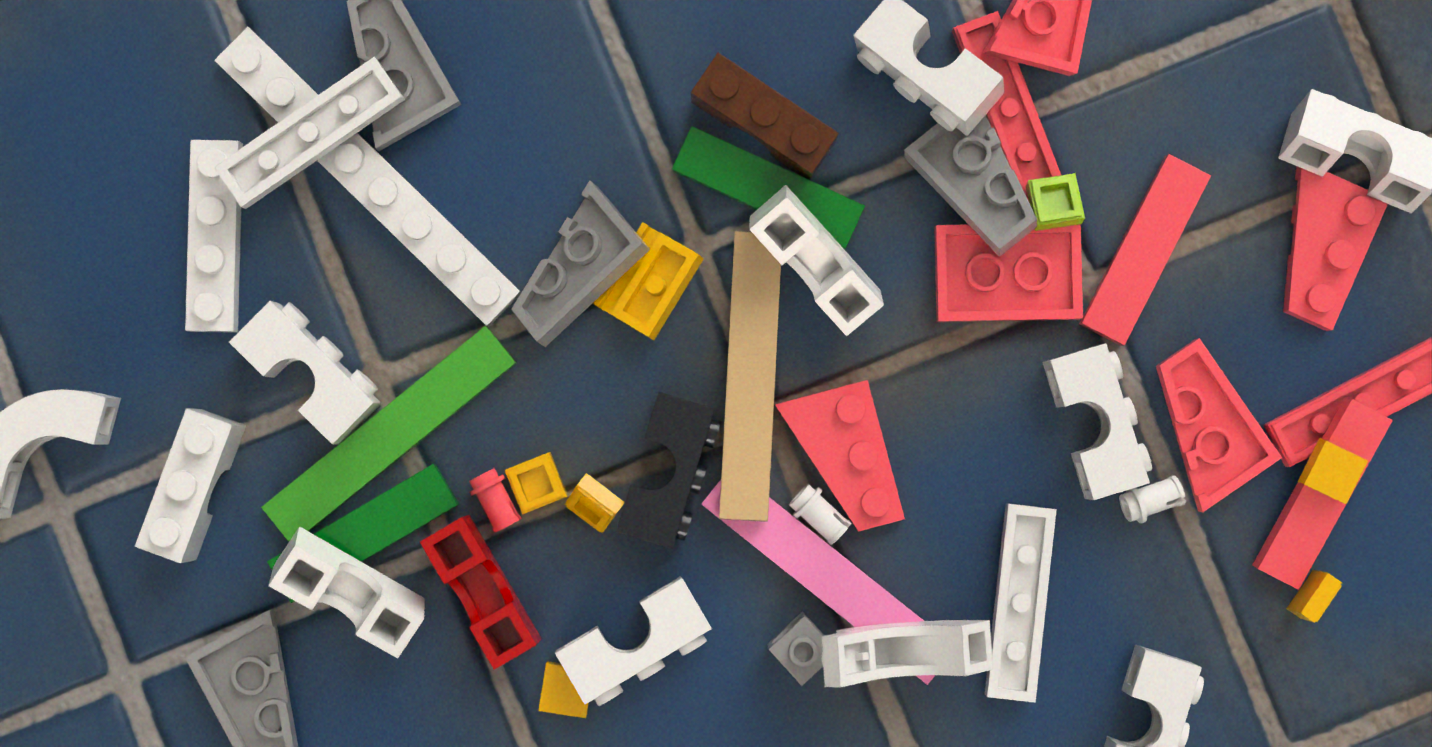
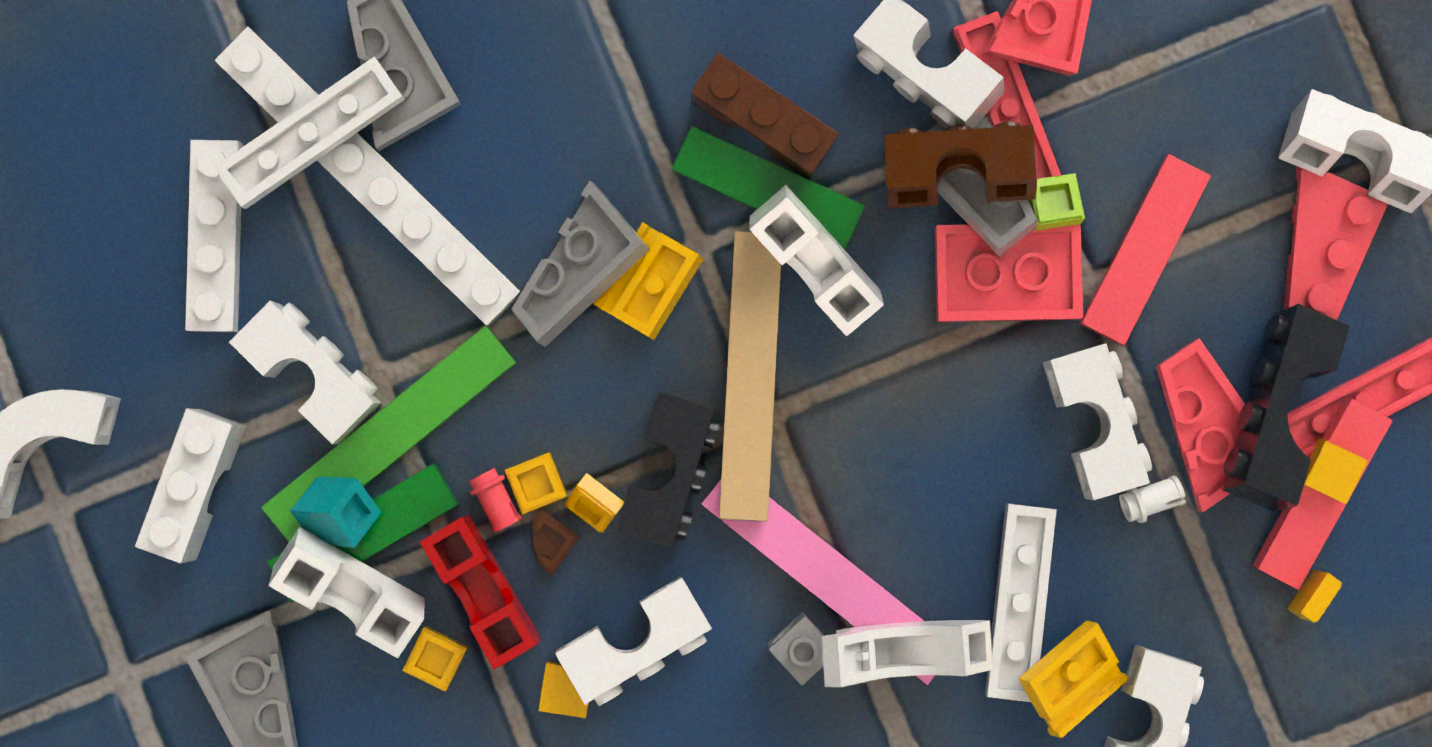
(336, 510): none -> teal panel
(435, 658): none -> yellow tile
(551, 540): none -> reddish brown tile
(819, 514): white pin -> none
(848, 450): coral wing -> none
(998, 154): none -> reddish brown arch
(1073, 678): none -> yellow plate
(1266, 460): none -> black arch

